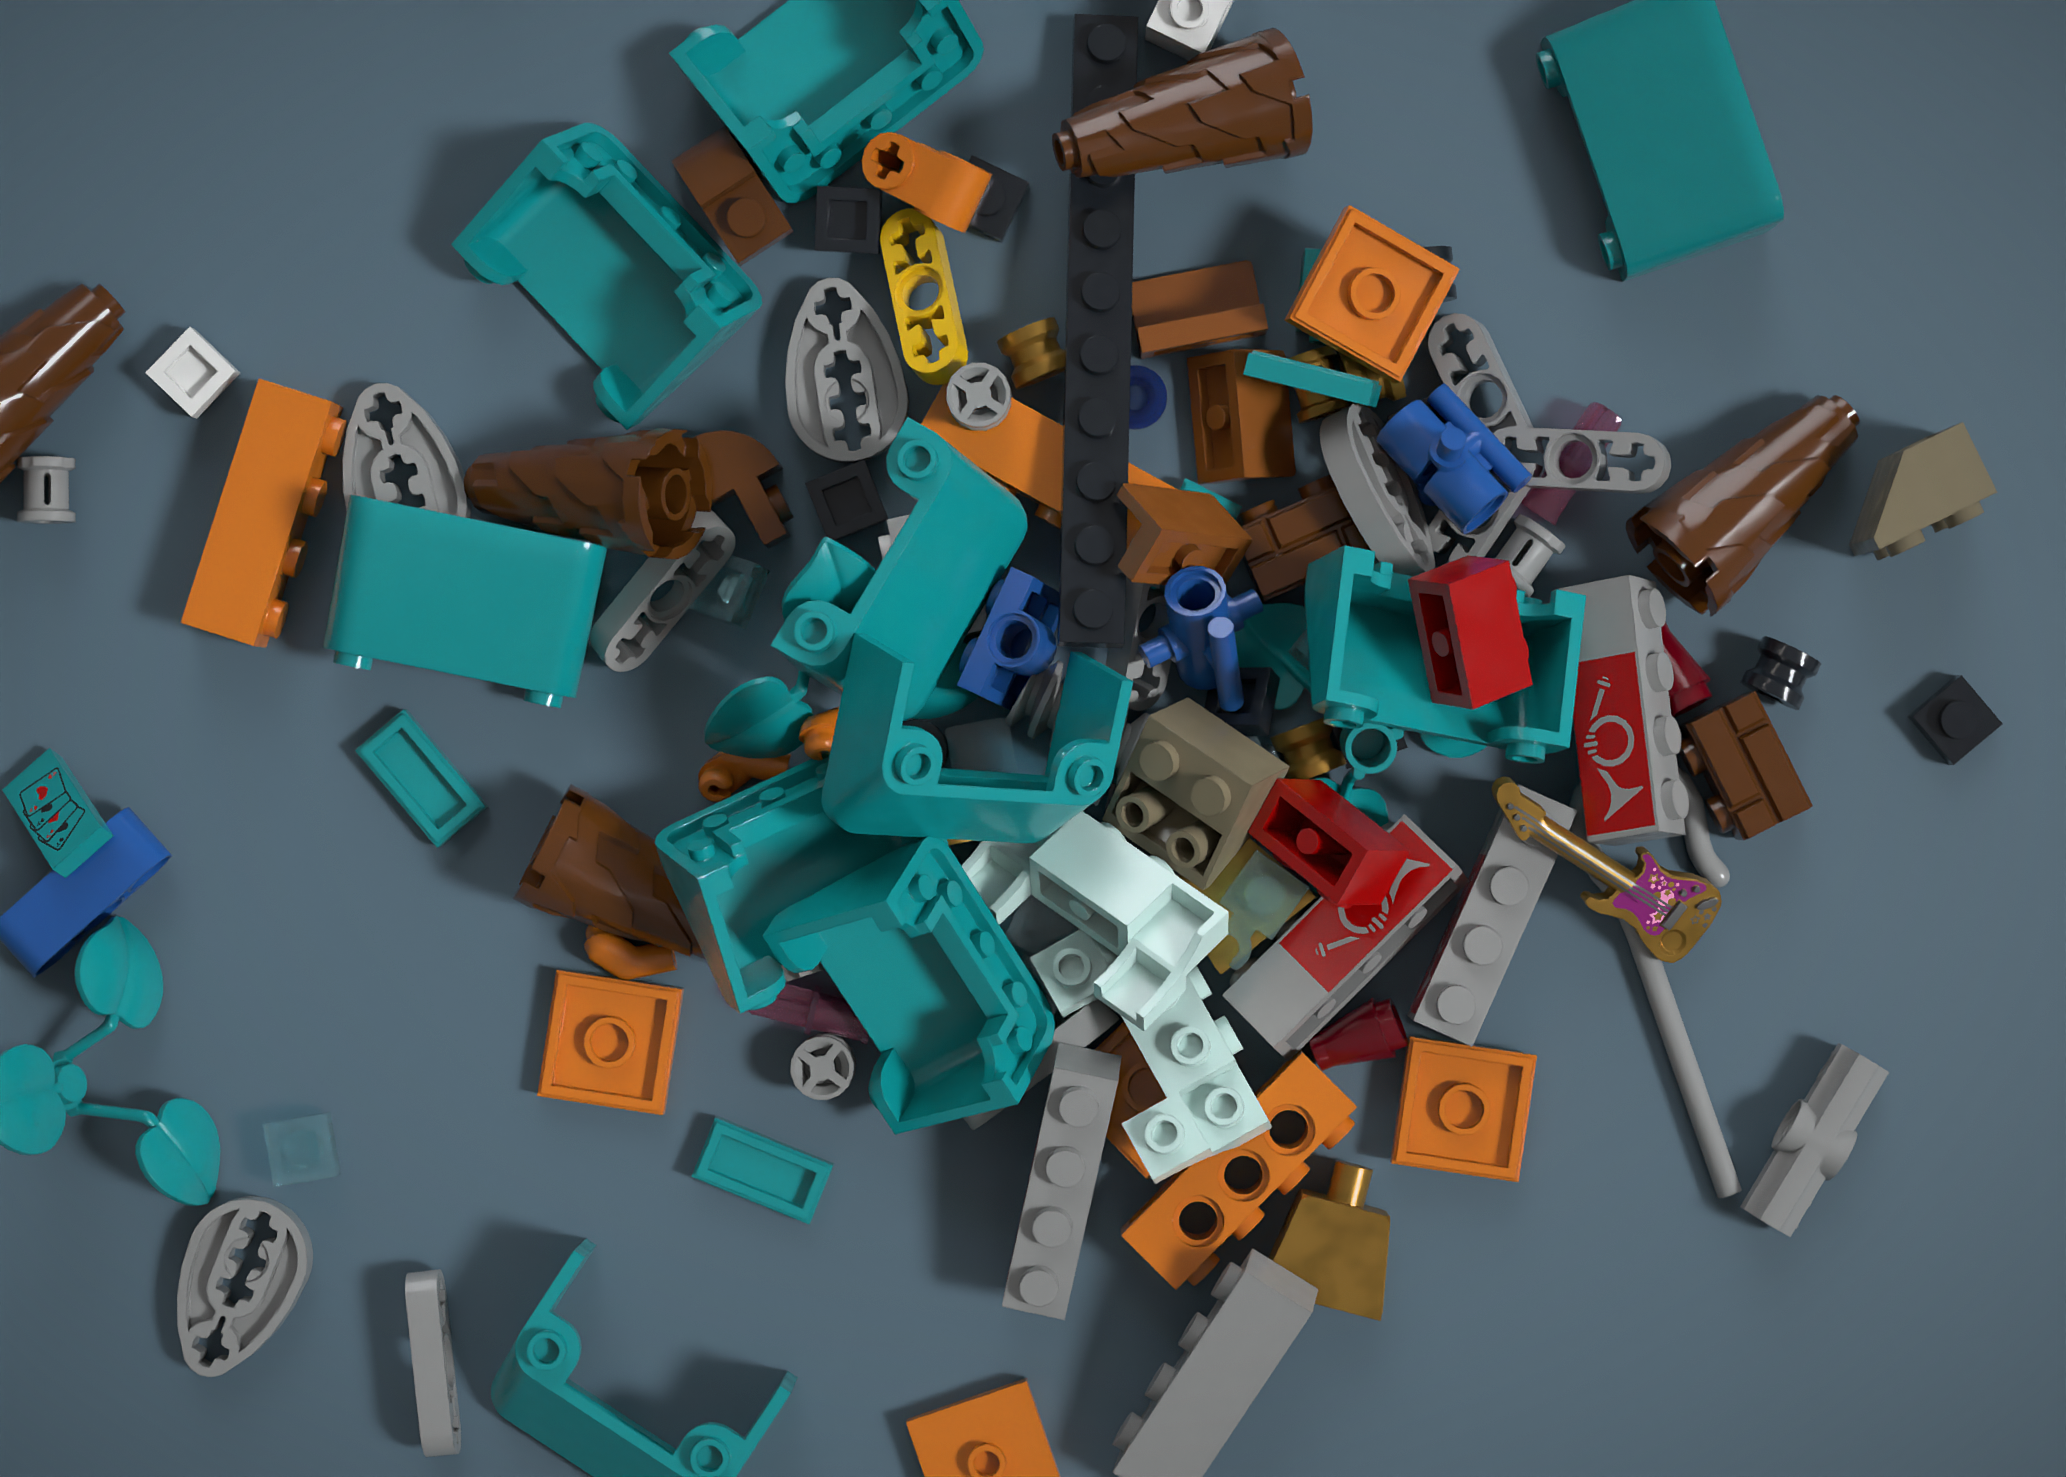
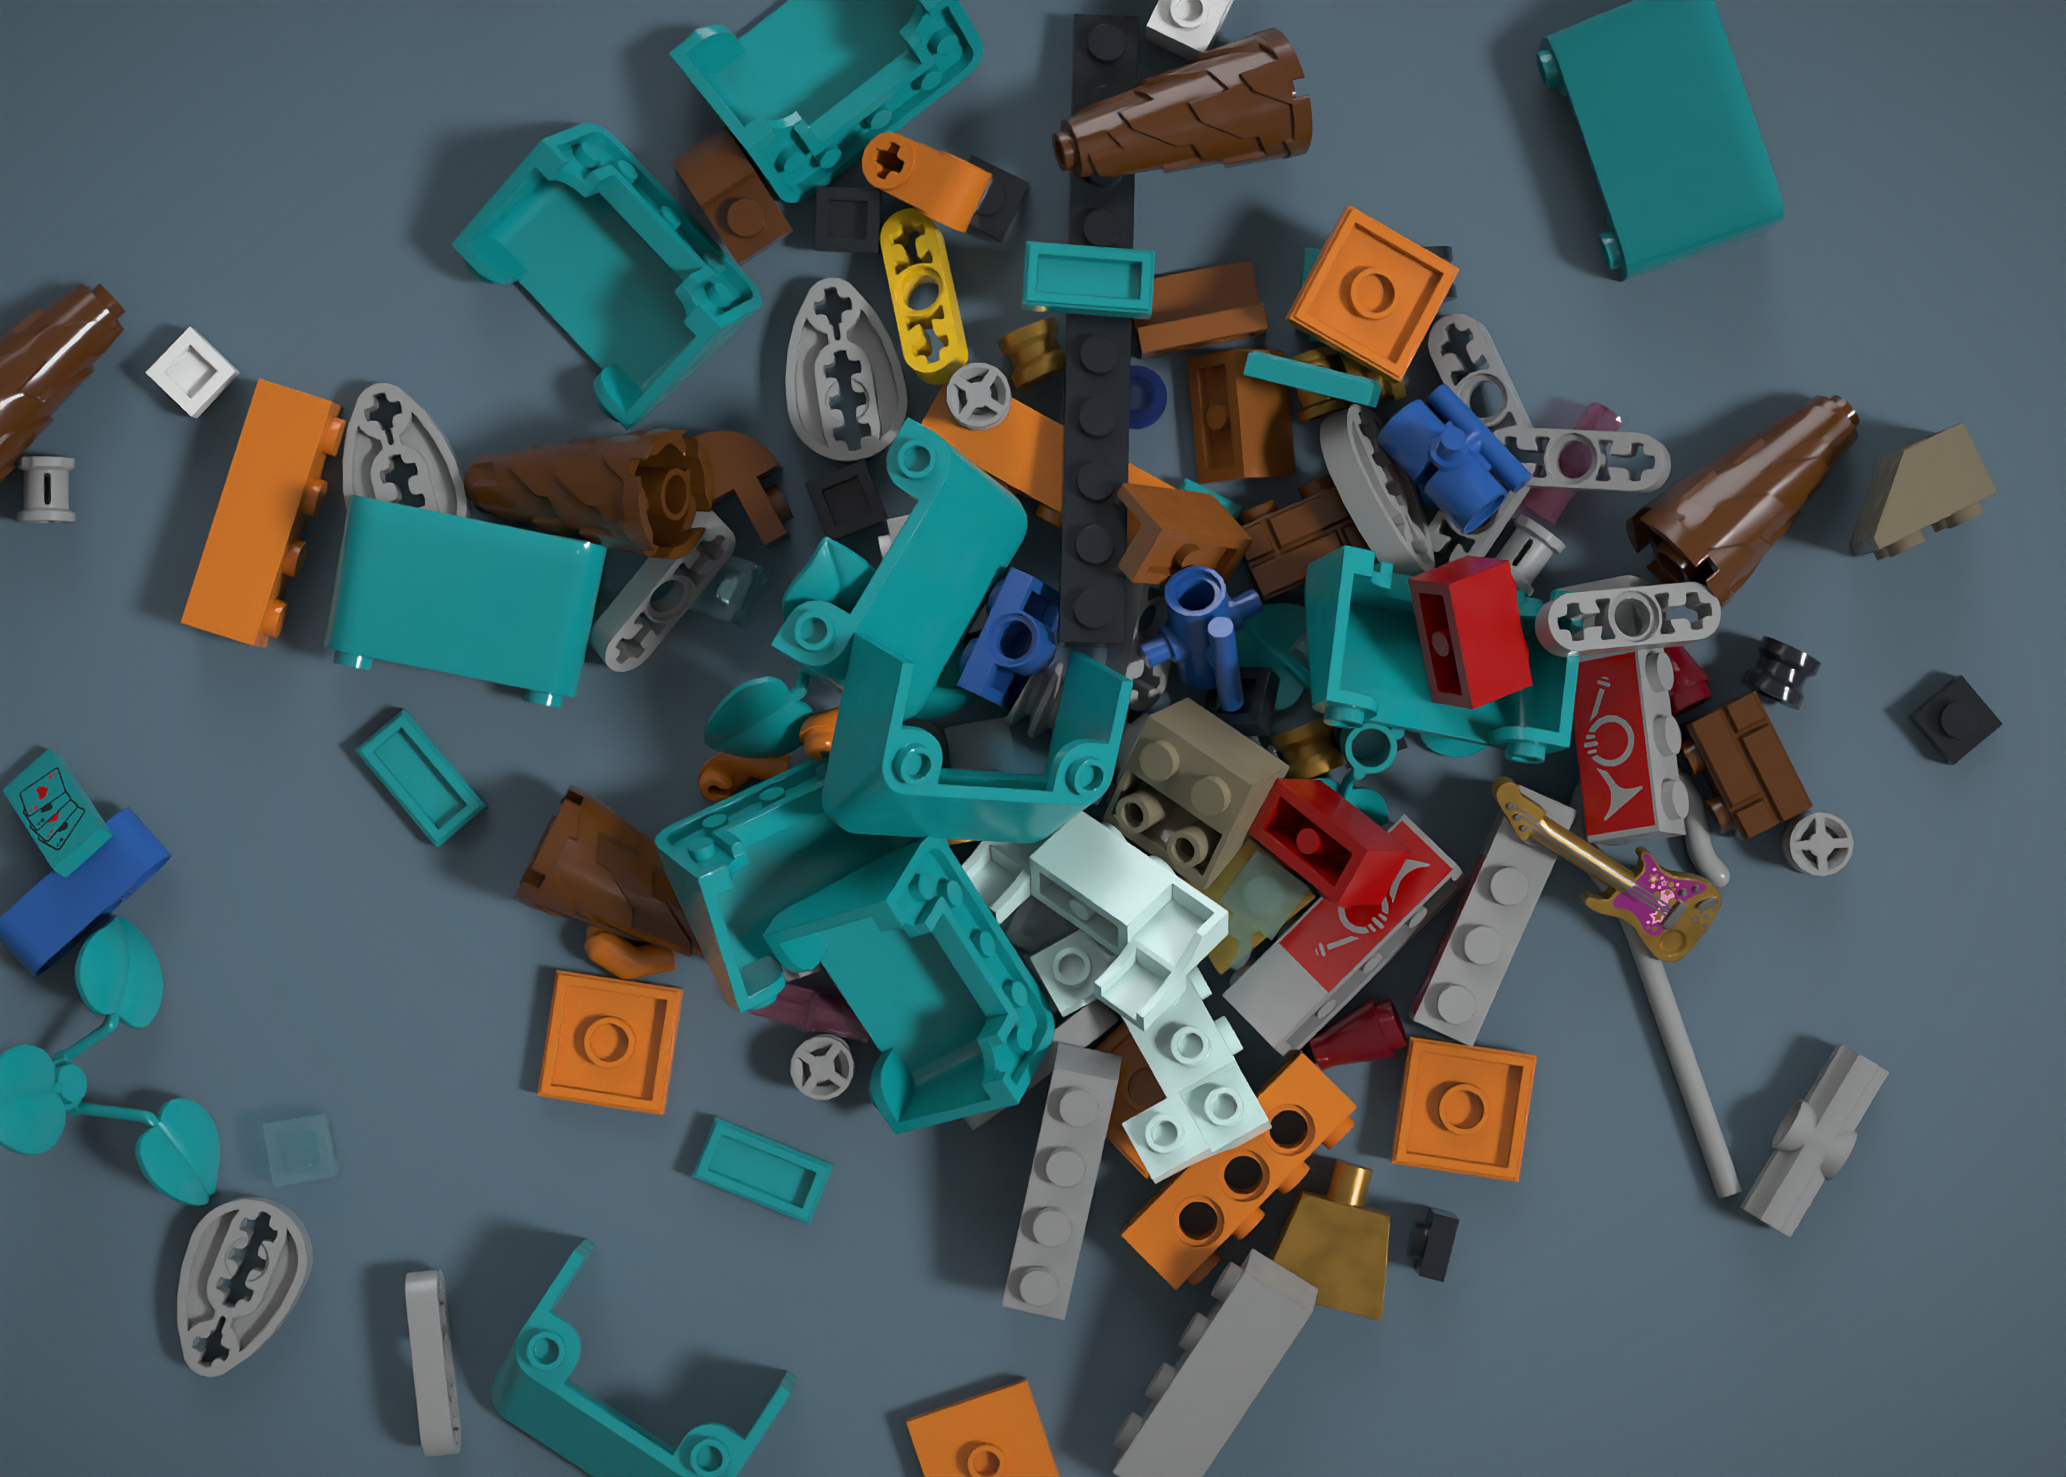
(1088, 280): none -> teal tile
(1432, 1243): none -> black plate
(1606, 635): none -> light grey beam
(1830, 843): none -> light grey wheel

